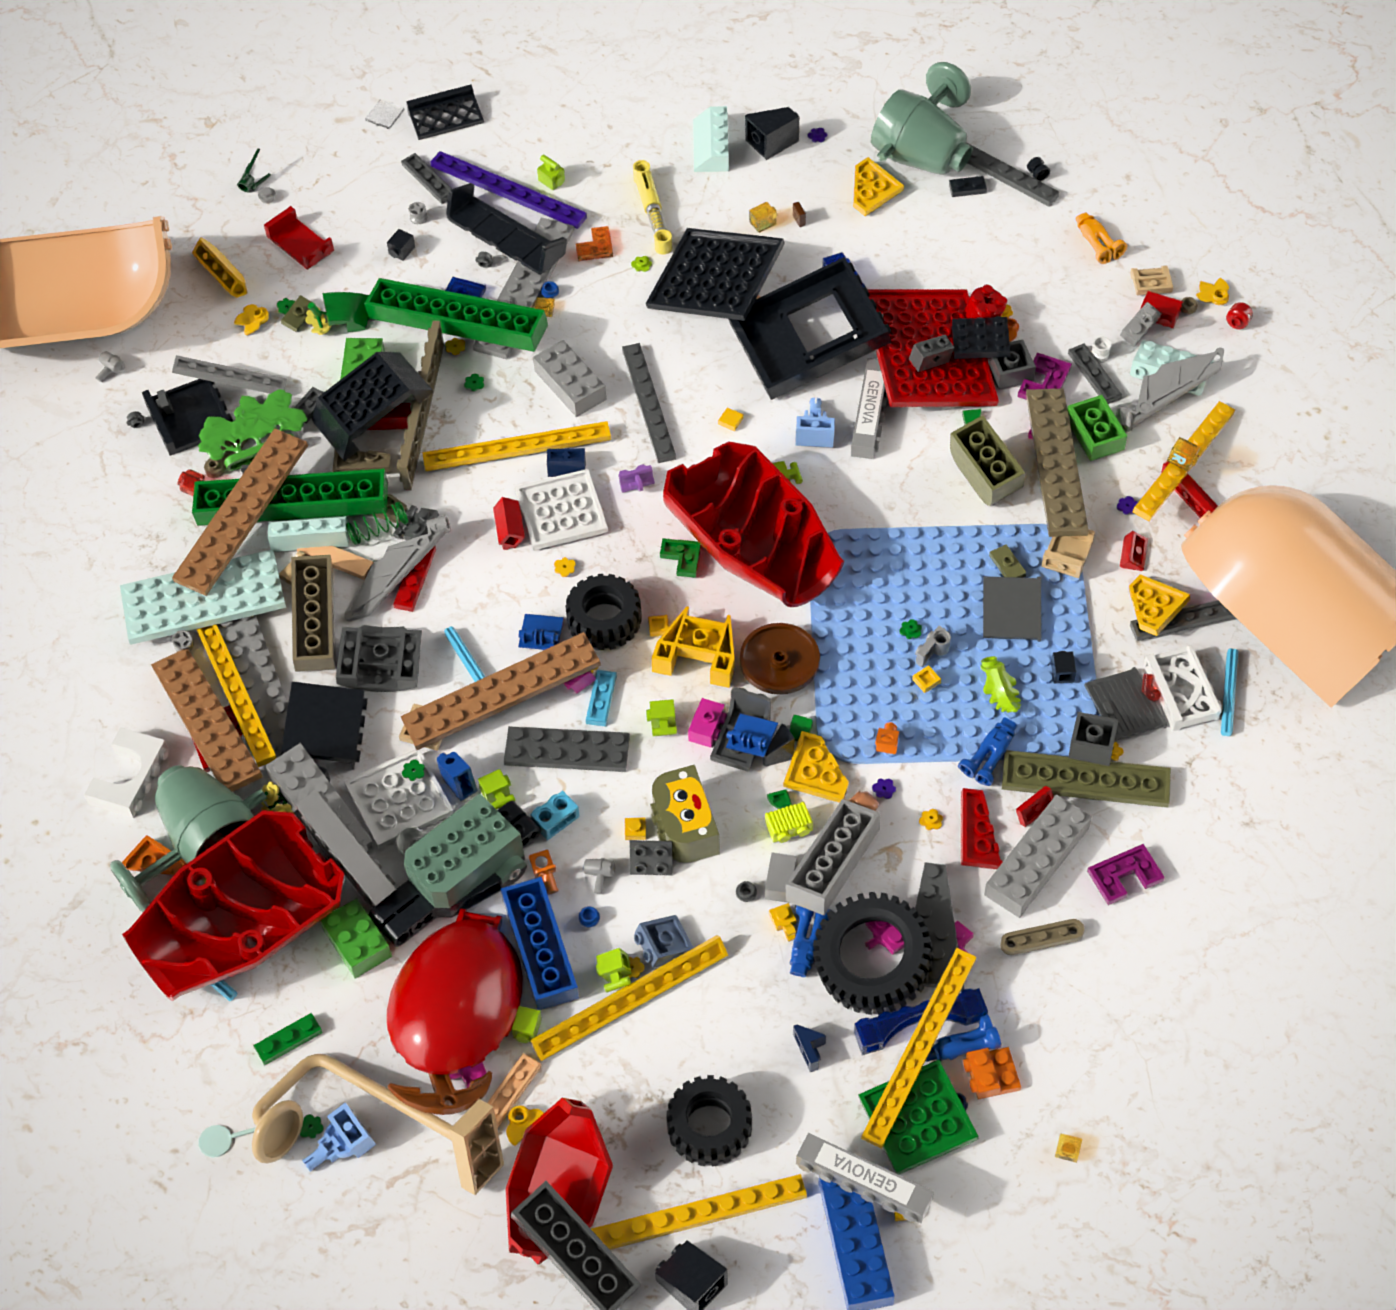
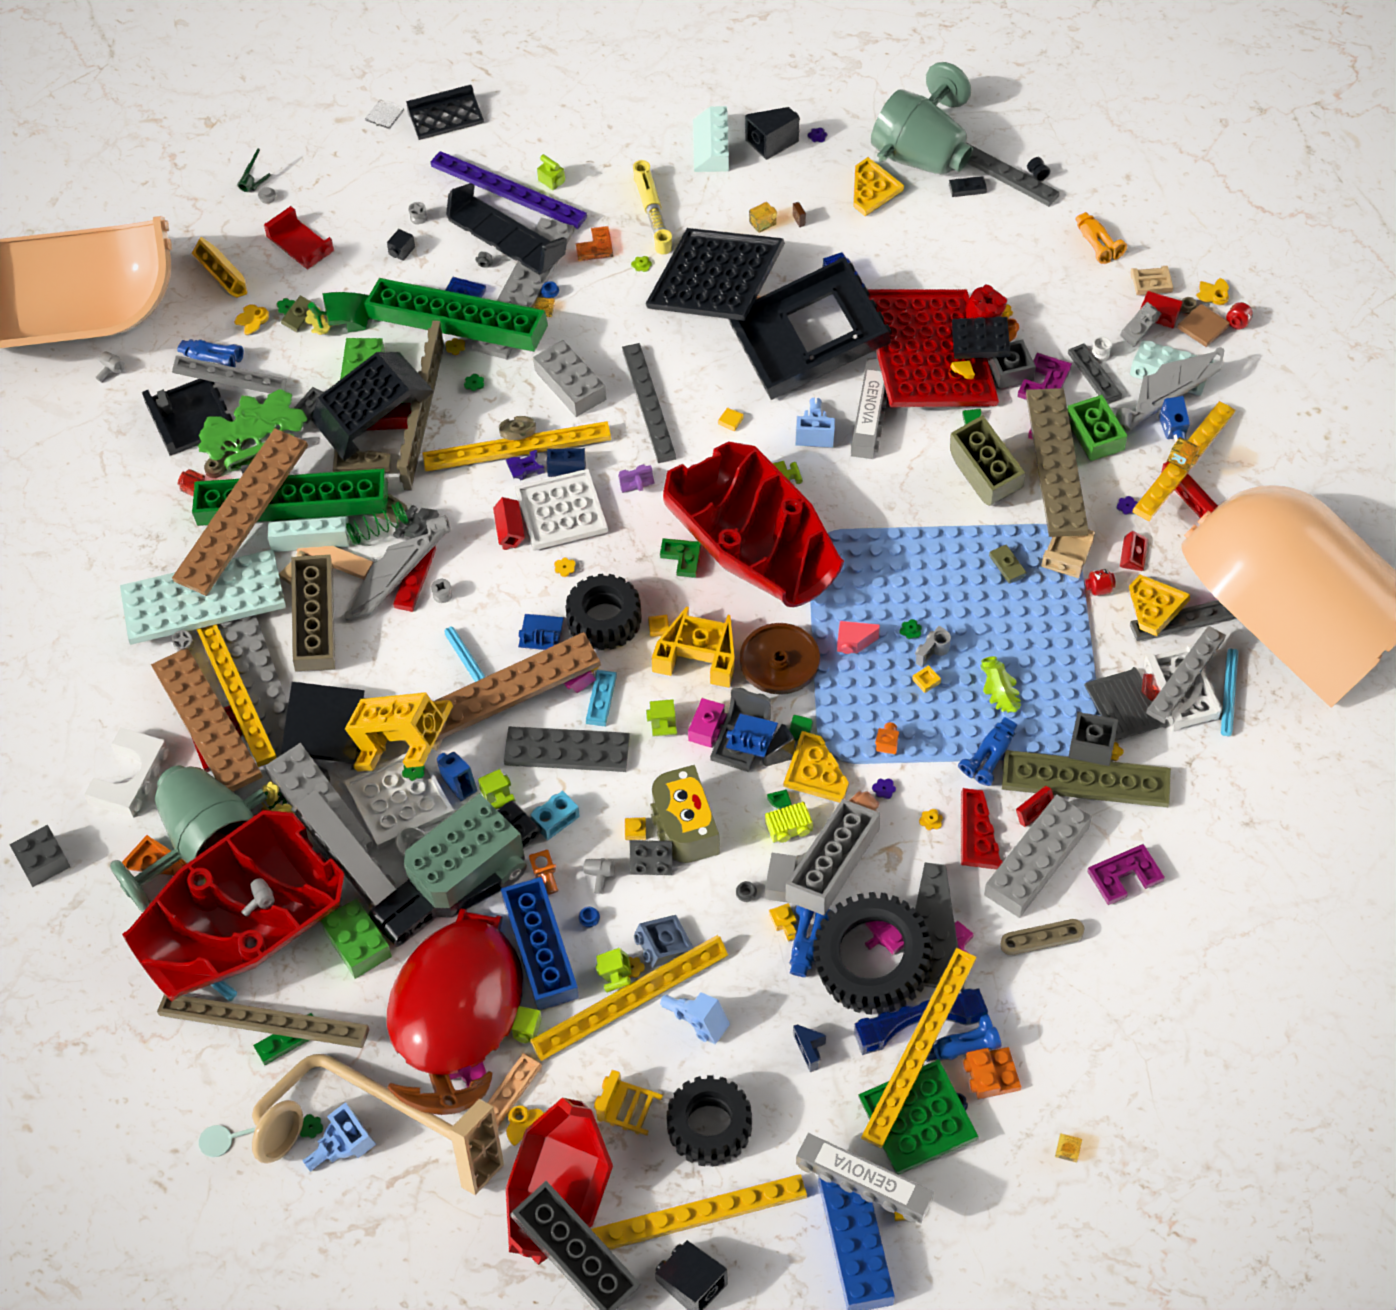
(40, 855): none -> dark grey brick
(135, 419): dark grey plate -> none
(209, 352): none -> blue piece
(262, 896): none -> light grey piece
(265, 1020): none -> dark tan plate
(379, 658): dark grey slope -> none
(395, 719): none -> yellow piece
(427, 177): dark grey tile -> none
(443, 595): none -> light grey wheel
(517, 429): none -> dark tan tile
(517, 465): none -> dark purple piece
(612, 1099): none -> yellow plate
(703, 1014): none -> light blue brick
(856, 636): none -> coral slope
(931, 353): dark grey brick -> none
(963, 368): none -> yellow tile
(1012, 608): dark grey piece -> none
(1063, 667): black brick -> none
(1100, 582): none -> red head
(1174, 418): none -> blue torso
(1186, 674): none -> light grey plate
(1203, 325): none -> medium nougat tile

